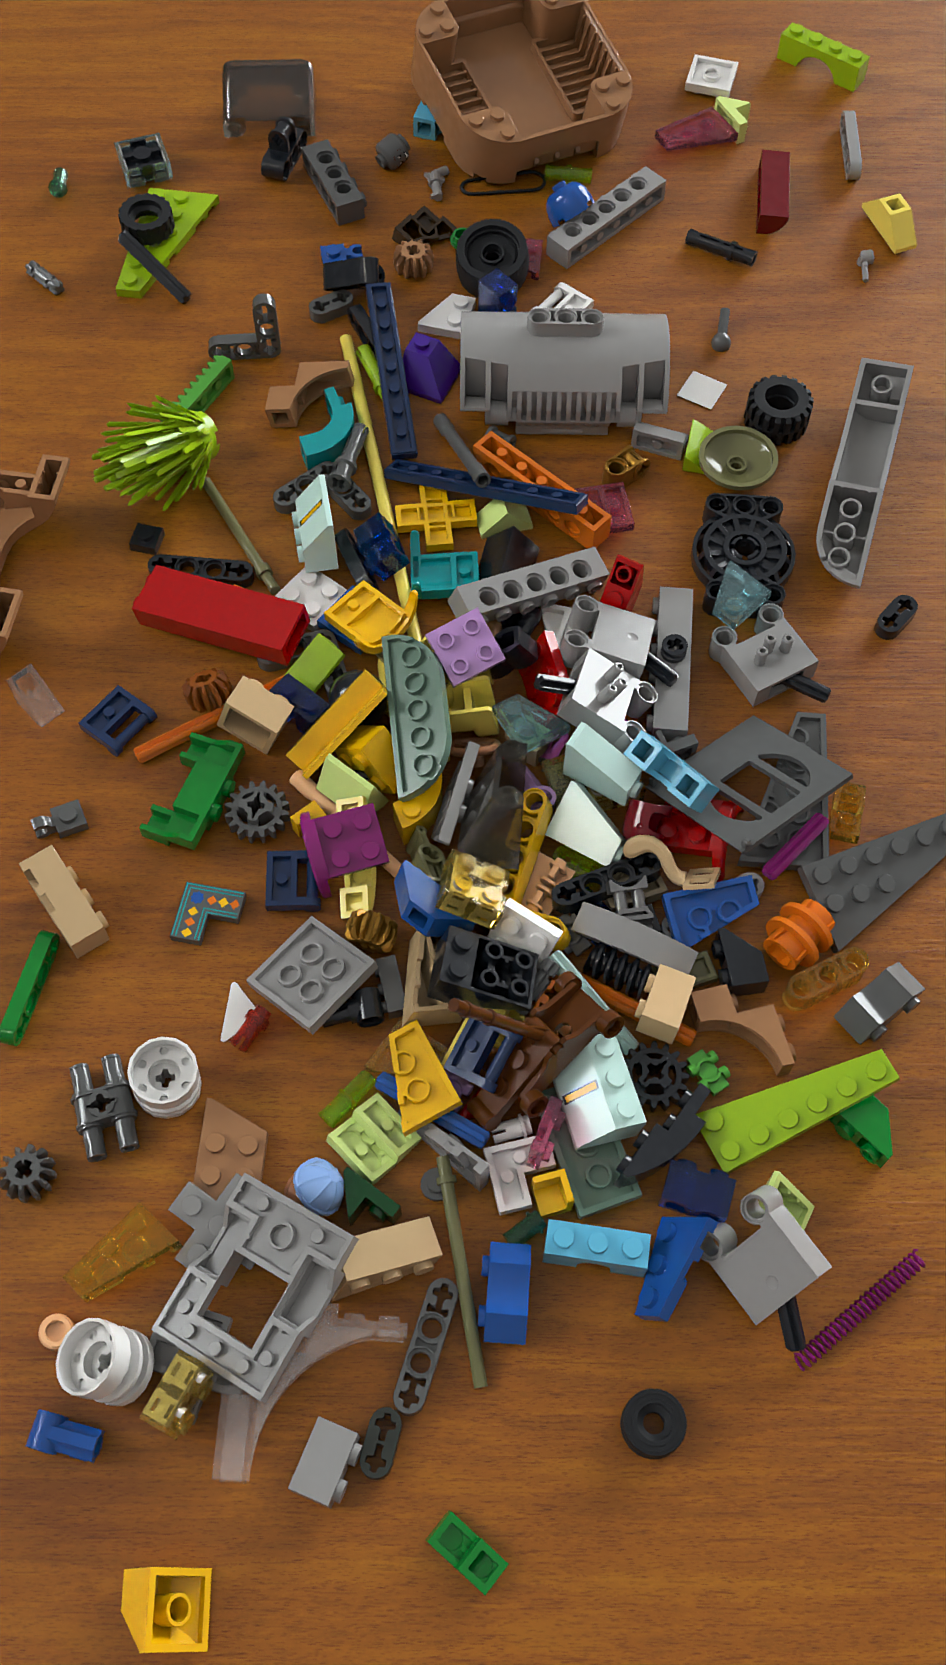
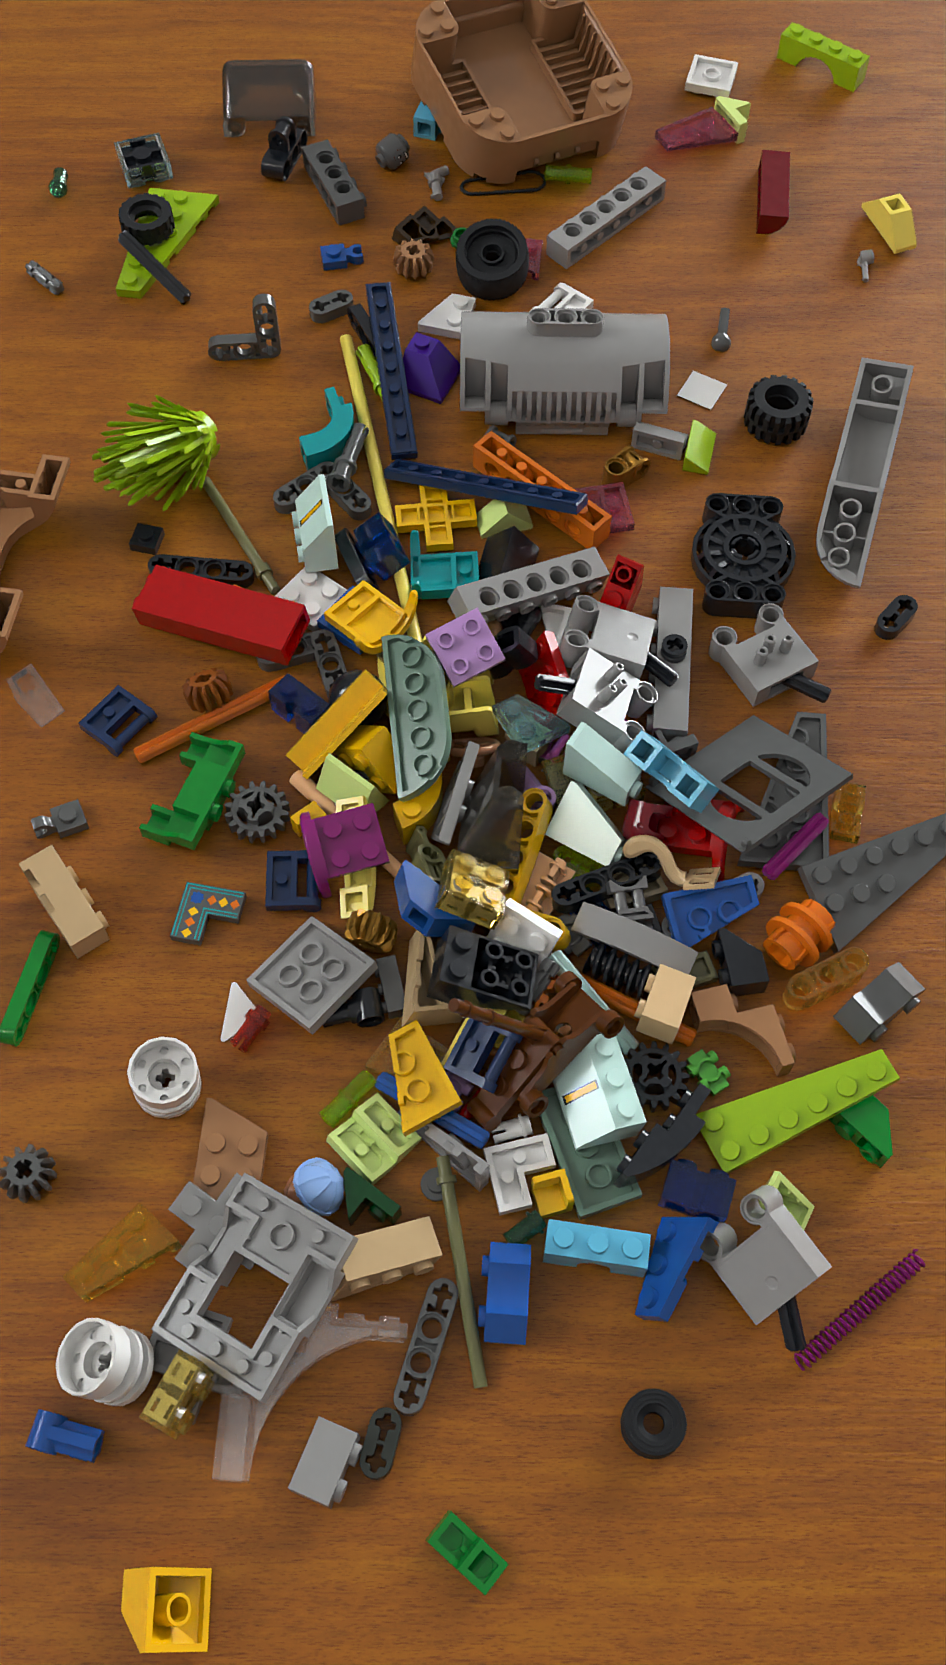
(54, 1330): light nougat tile -> none
(90, 1101): dark grey pin -> none
(208, 385): bright green gear -> none
(255, 714): tan piece -> none
(288, 403): medium nougat arch -> none
(316, 662): lime slope -> none
(352, 274): black piece -> none
(475, 469): dark grey piece -> none
(497, 293): clear blue brick -> none
(541, 1146): clear pink wing -> none
(567, 201): blue cylinder -> none
(726, 249): black pin -> none
(738, 457): olive dish -> none
(738, 596): clear light blue wing -> none
(850, 145): light grey beam -> none

